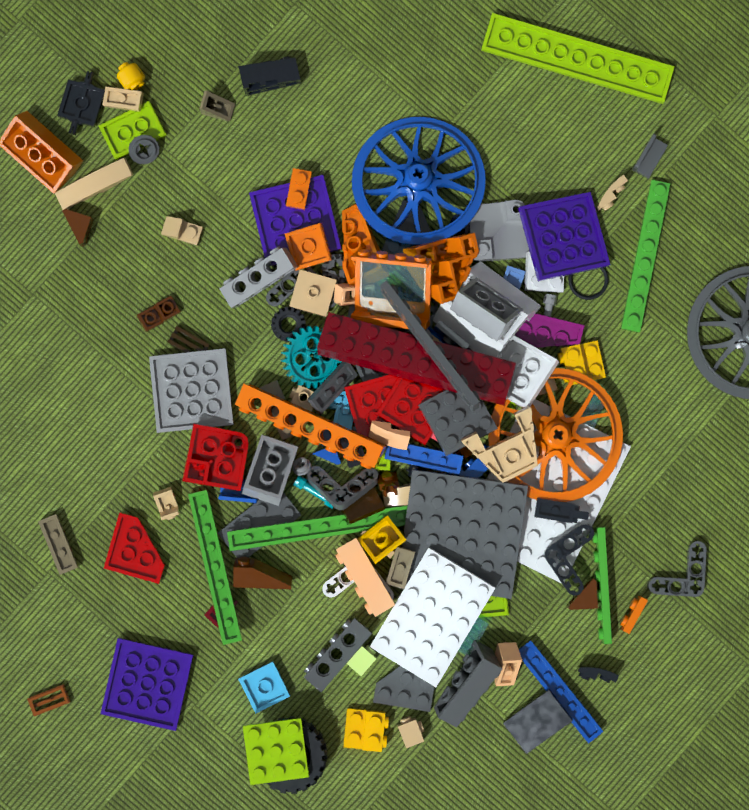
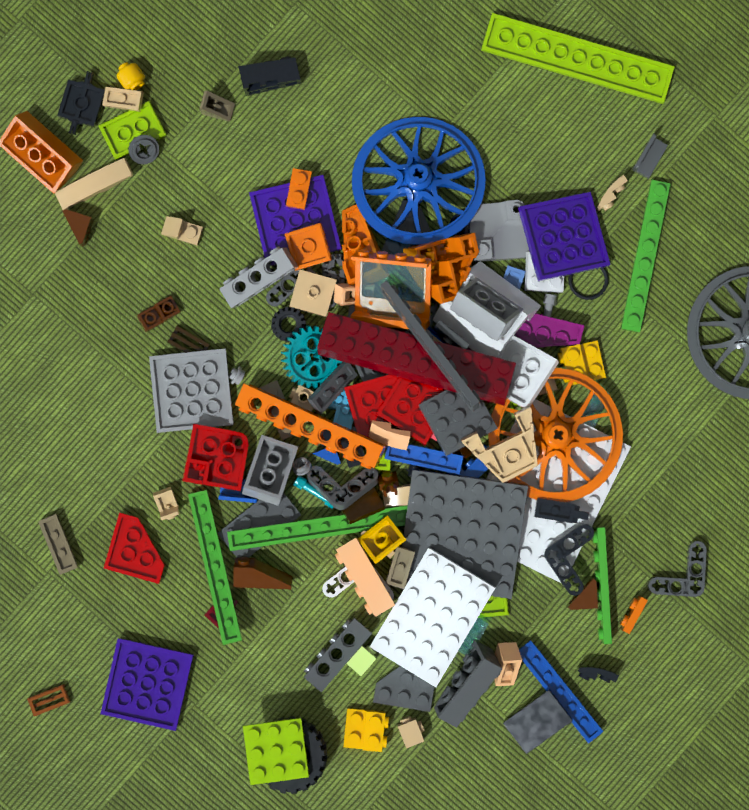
(236, 375): none -> light grey plate
(264, 687): medium azure plate -> none

